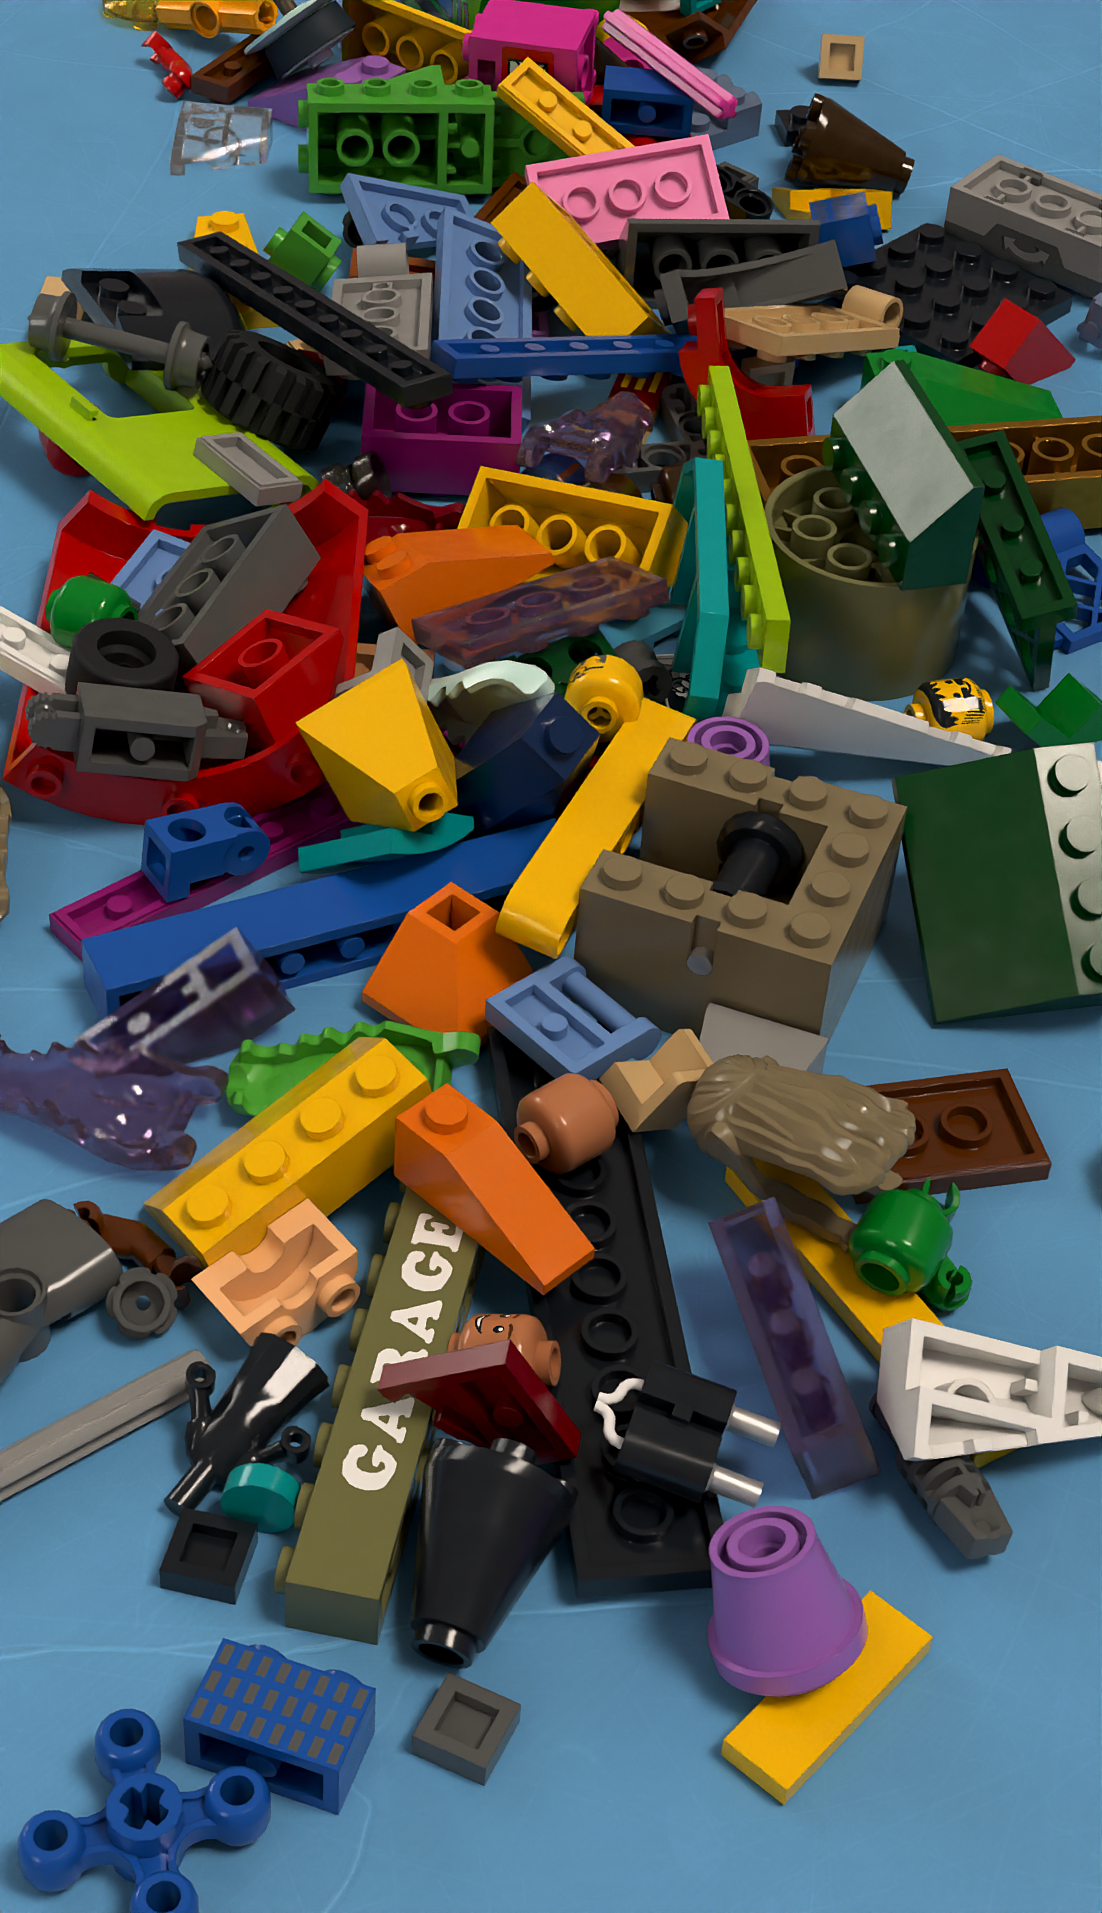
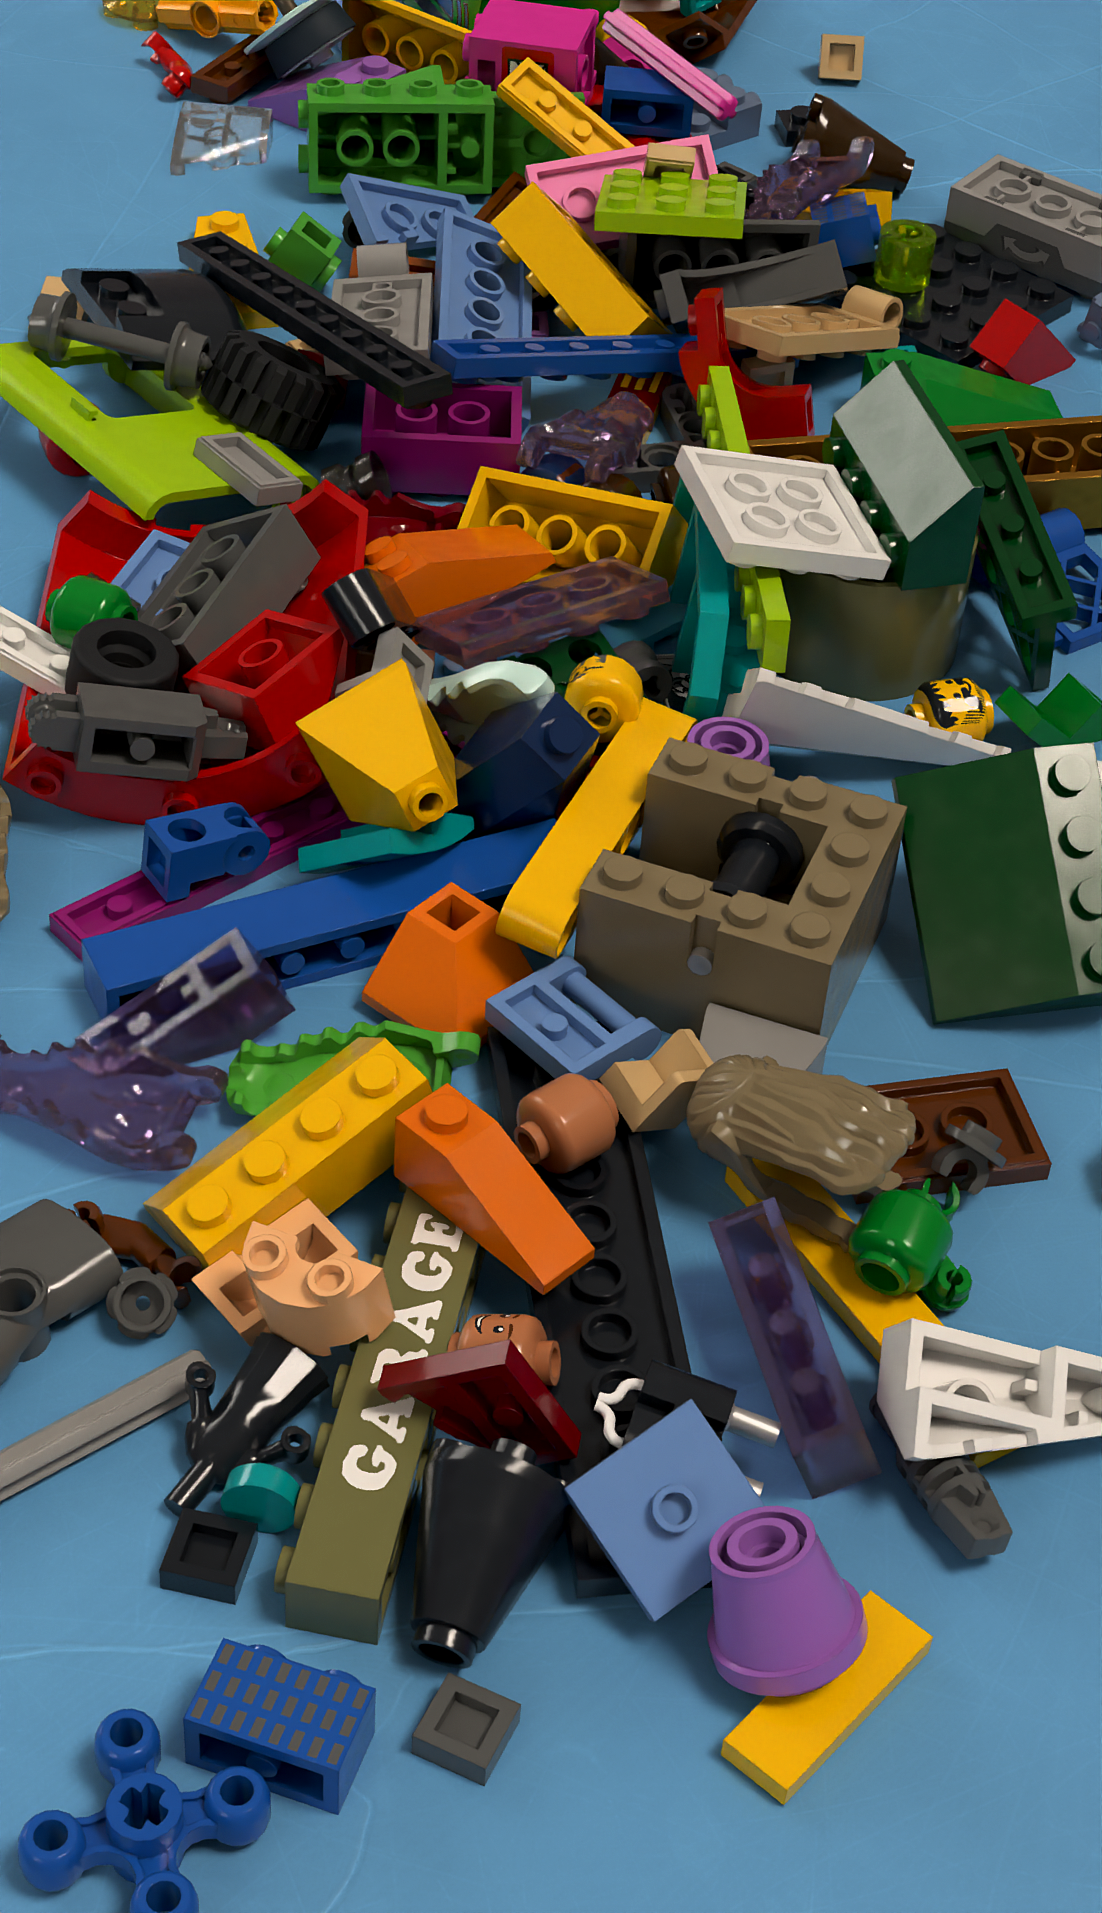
(314, 1302): none -> light nougat cylinder
(367, 606): none -> black beam
(661, 1505): none -> medium blue plate
(668, 158): none -> tan tile
(671, 204): none -> lime plate
(781, 514): none -> white plate
(807, 179): none -> clear purple animal
(905, 255): none -> clear neon green piece
(975, 1146): none -> dark grey plate

